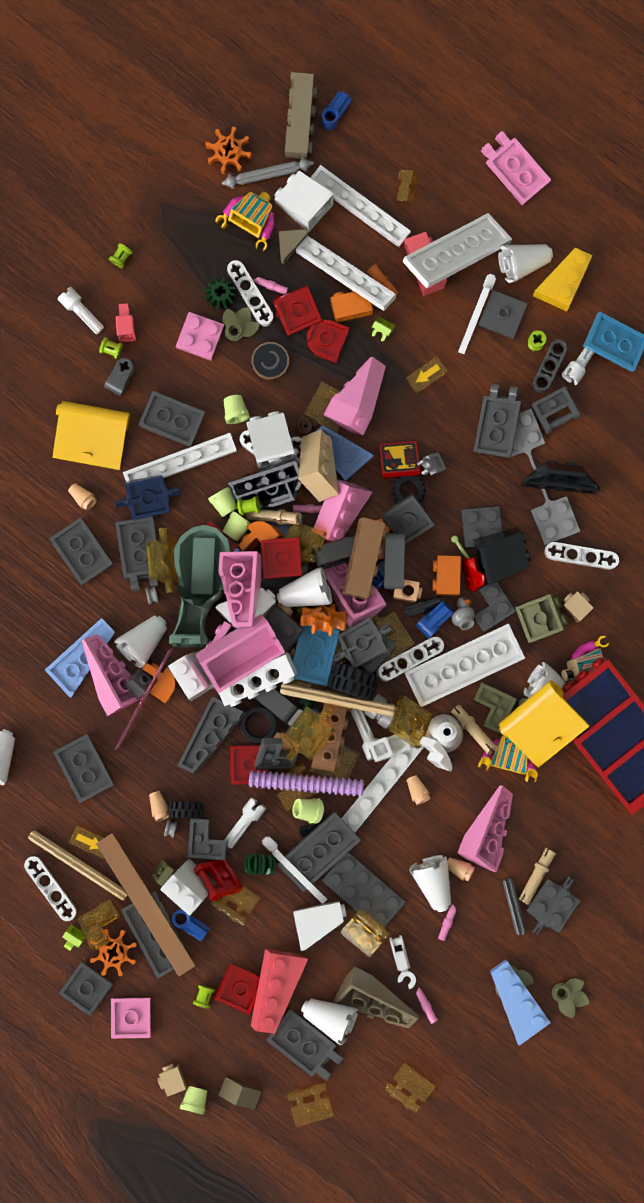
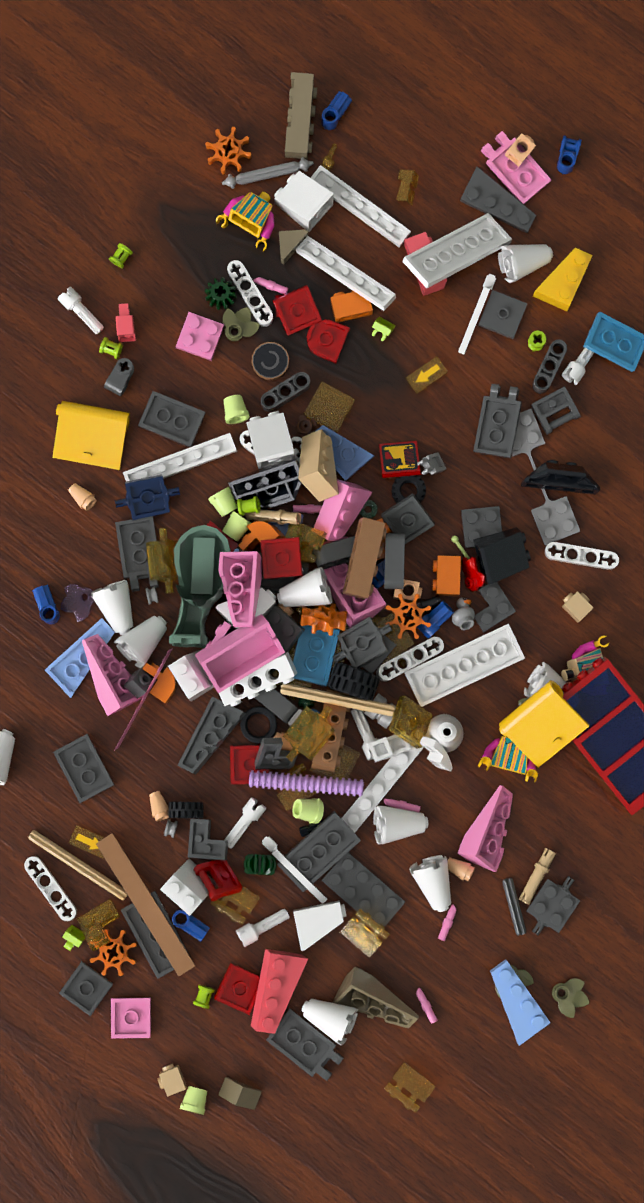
(45, 603): none -> blue piece
(75, 603): none -> clear purple plate
(81, 551): dark grey plate -> none
(115, 605): none -> white cone
(162, 873): olive plate -> none
(250, 933): none -> white piece
(290, 384): none -> dark grey beam
(310, 1111): clear yellow plate -> none
(327, 161): none -> clear yellow hand
(357, 400): bright pink wedge -> none
(372, 504): none -> clear green plate
(378, 276): orange axle -> none
(397, 824): none -> white cone
(401, 805): none -> bright pink piece
(402, 961): white piece -> none
(417, 619): none -> orange gear
(418, 790): light nougat cone -> none
(468, 723): tan pin -> none
(491, 198): none -> dark grey wing
(499, 704): olive plate -> none
(517, 156): none -> light nougat brick
(542, 617): olive plate -> none
(568, 151): none -> blue piece

